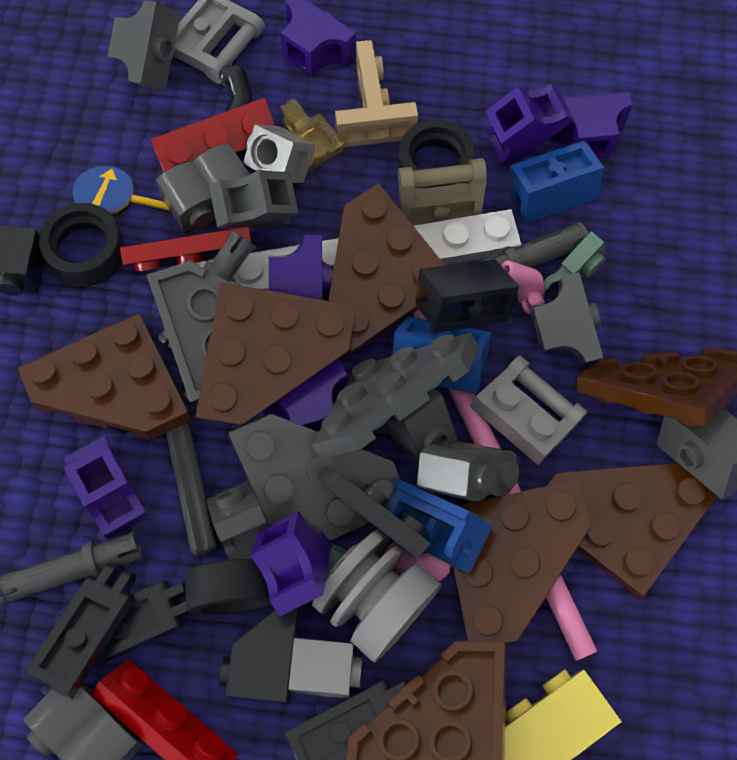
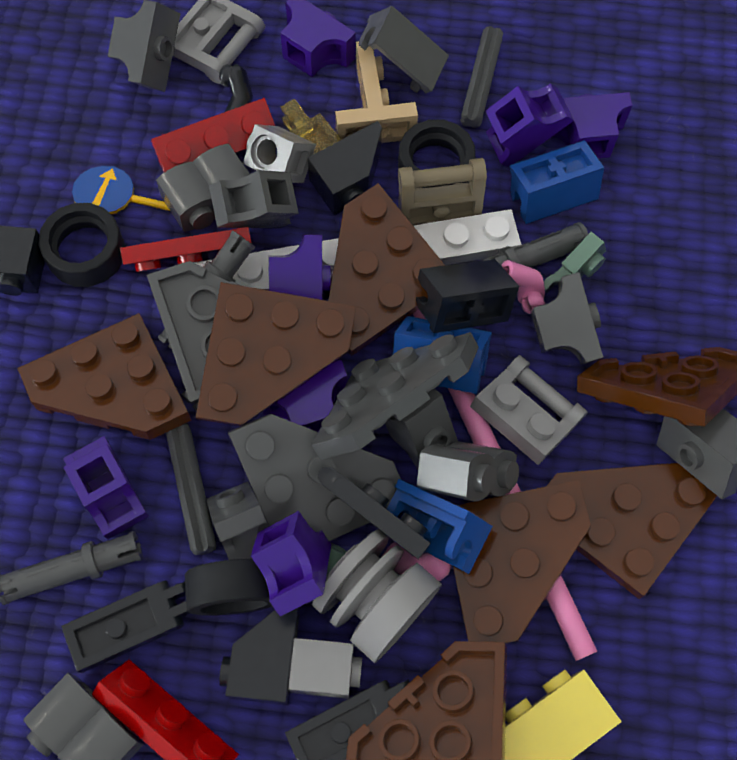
(83, 631): black hinge -> none
(346, 167): none -> black slope
(405, 47): none -> dark grey hinge
(481, 77): none -> dark grey axle

